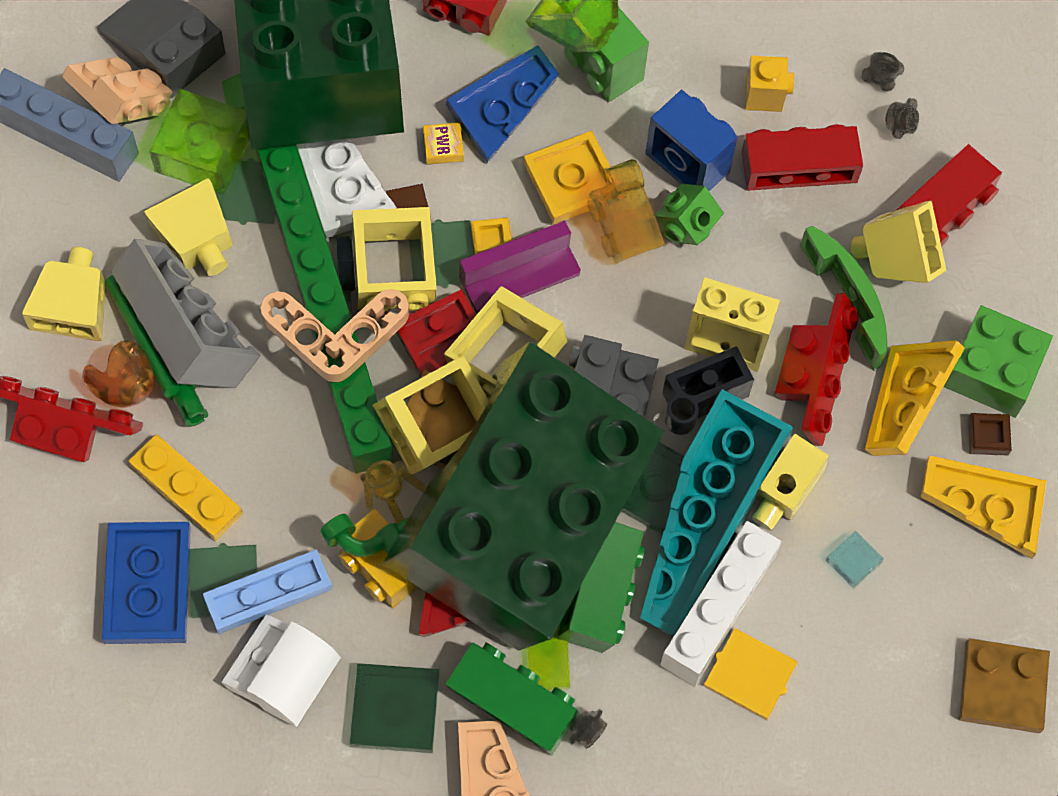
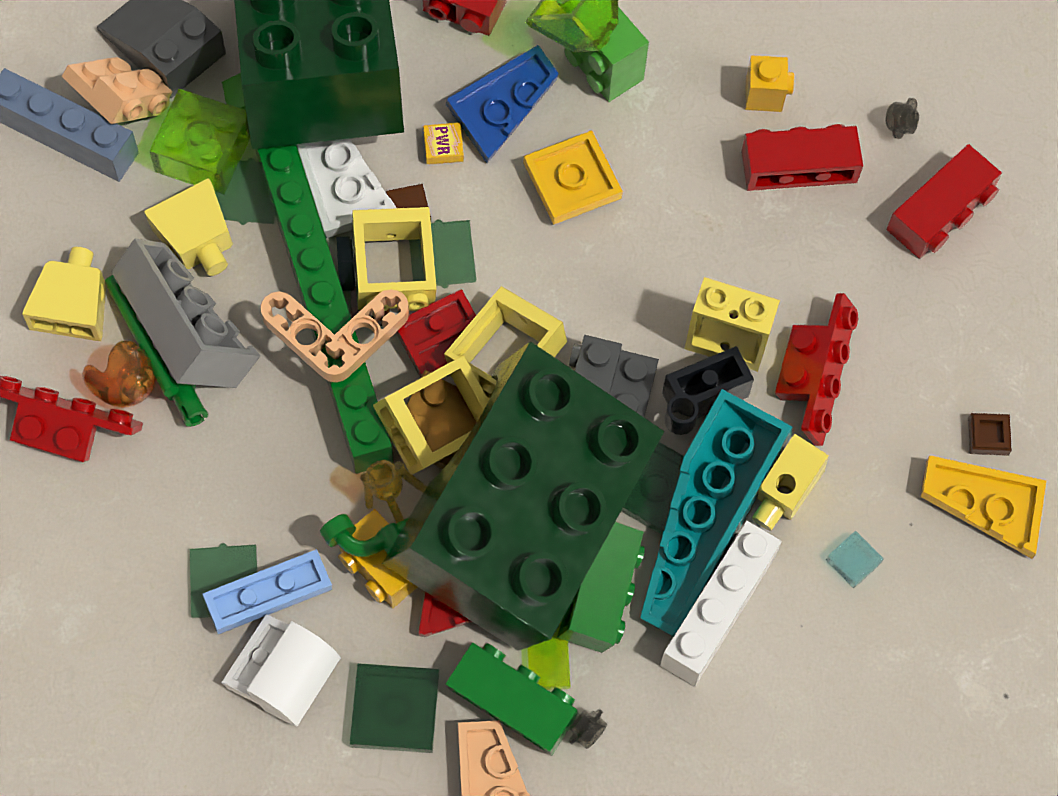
(146, 583): blue plate -> none
(186, 487): yellow plate -> none
(490, 233): yellow tile -> none
(520, 265): magenta panel -> none
(625, 213): clear yellow hinge -> none
(688, 214): bright green brick -> none
(690, 142): blue brick -> none
(750, 674): yellow piece -> none
(828, 255): bright green slope -> none
(885, 62): clear smoke plate -> none
(902, 245): light yellow torso -> none
(908, 392): yellow wing -> none
(999, 361): bright green brick -> none
(1004, 685): pearl gold plate -> none

